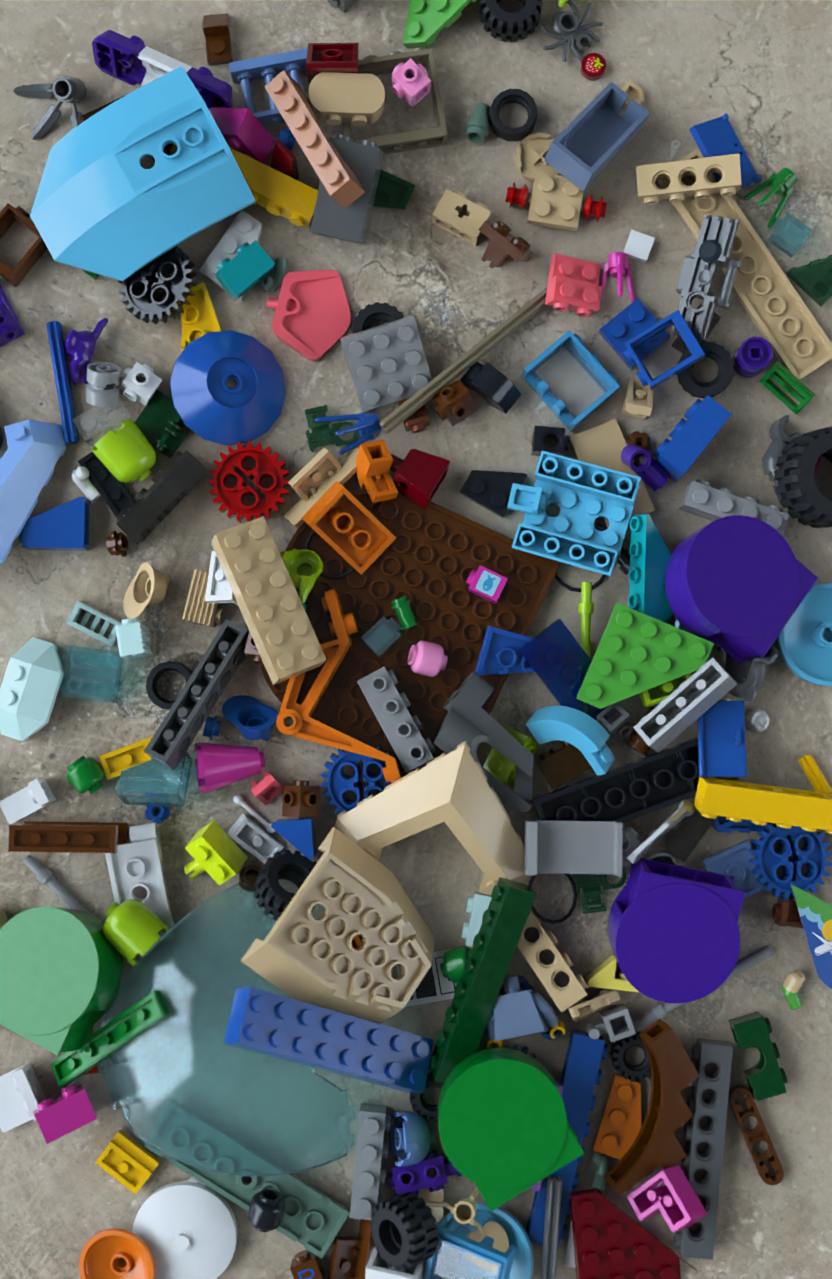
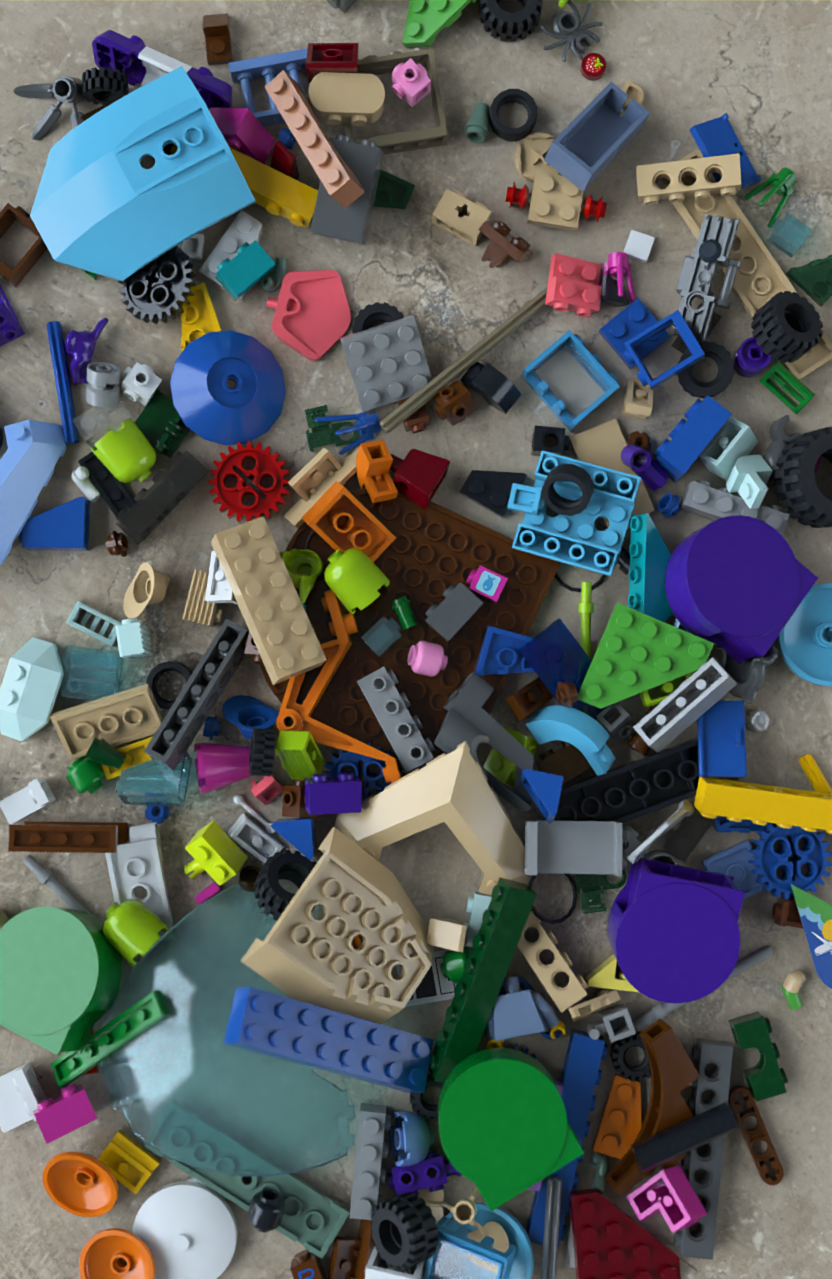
(80, 1184): none -> orange dish
(103, 85): none -> black tyre
(105, 754): none -> dark green cone
(114, 718): none -> tan tile
(193, 247): none -> white tile
(208, 893): none -> dark pink tile
(262, 752): none -> black tyre
(299, 754): none -> lime brick
(332, 794): none -> dark purple brick
(354, 578): none -> lime cylinder
(447, 933): none -> tan slope
(453, 611): none -> dark grey brick
(529, 698): none -> reddish brown slope
(544, 791): none -> blue slope
(559, 504): none -> black tyre
(566, 694): none -> reddish brown plate
(610, 293): none -> black slope
(669, 505): none -> blue plate
(684, 1137): none -> black brick
(728, 445): none -> light aqua brick
(749, 479): none -> light aqua brick
(787, 327): none -> black tyre

